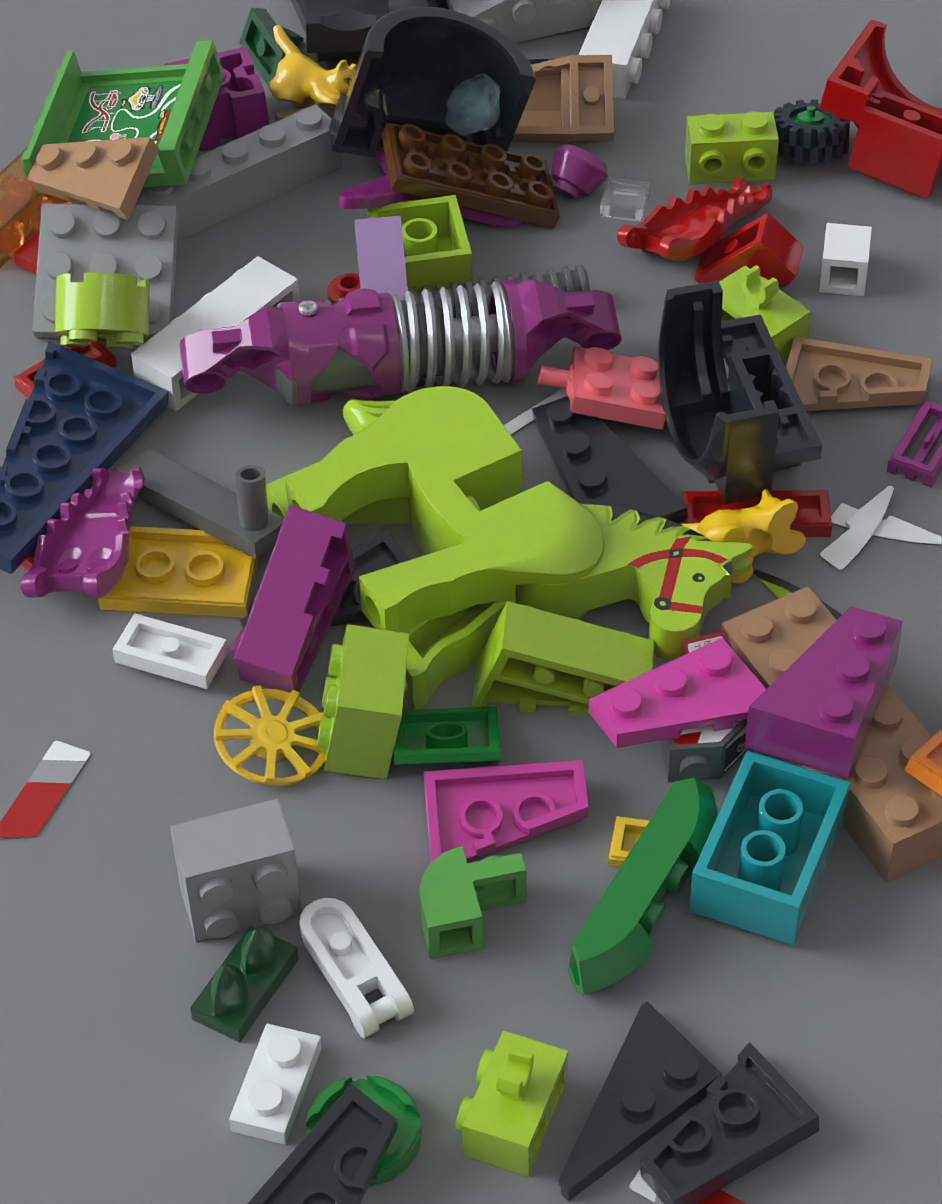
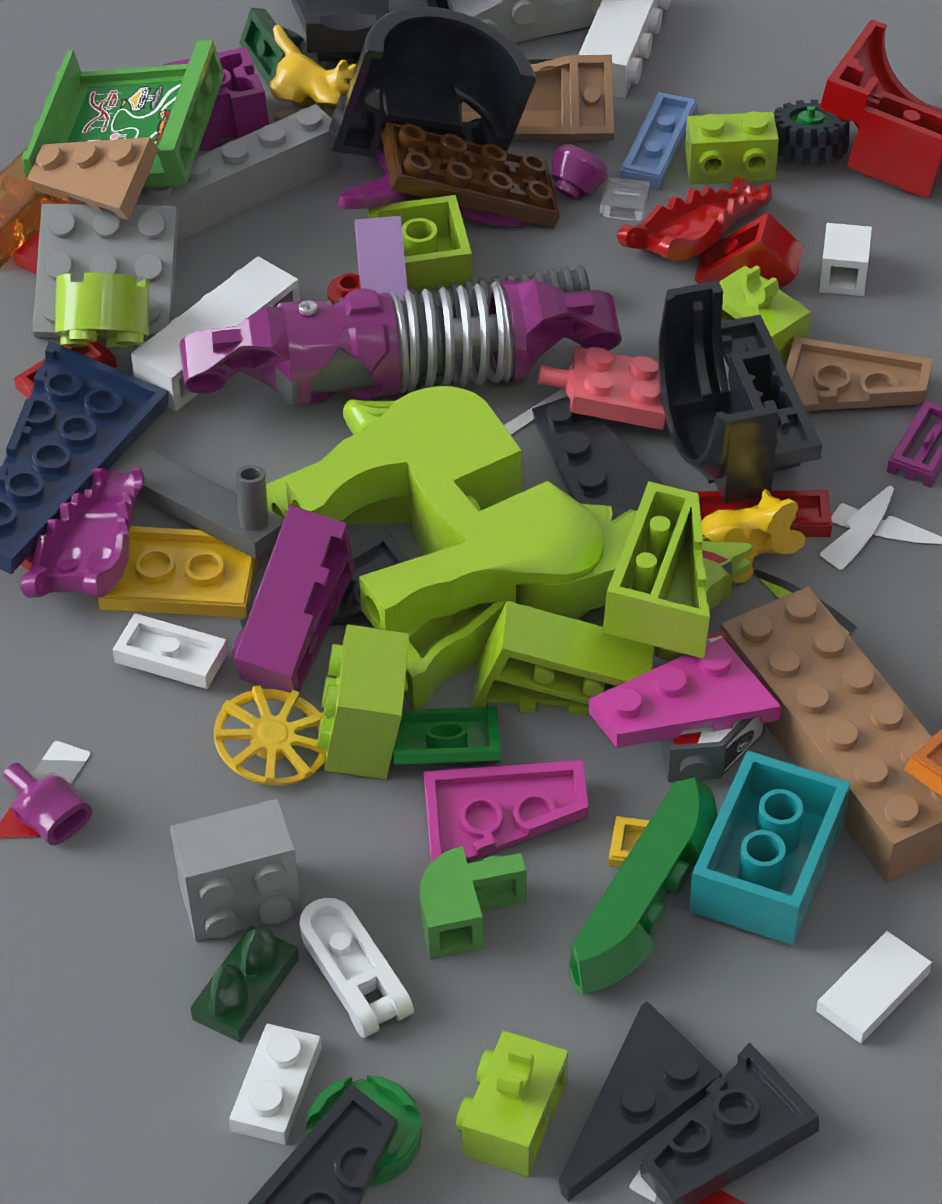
(47, 804): none -> magenta piece
(473, 105): clear light blue plate -> none
(659, 140): none -> medium blue tile
(661, 575): none -> lime wedge
(828, 695): magenta wedge -> none
(873, 987): none -> white tile

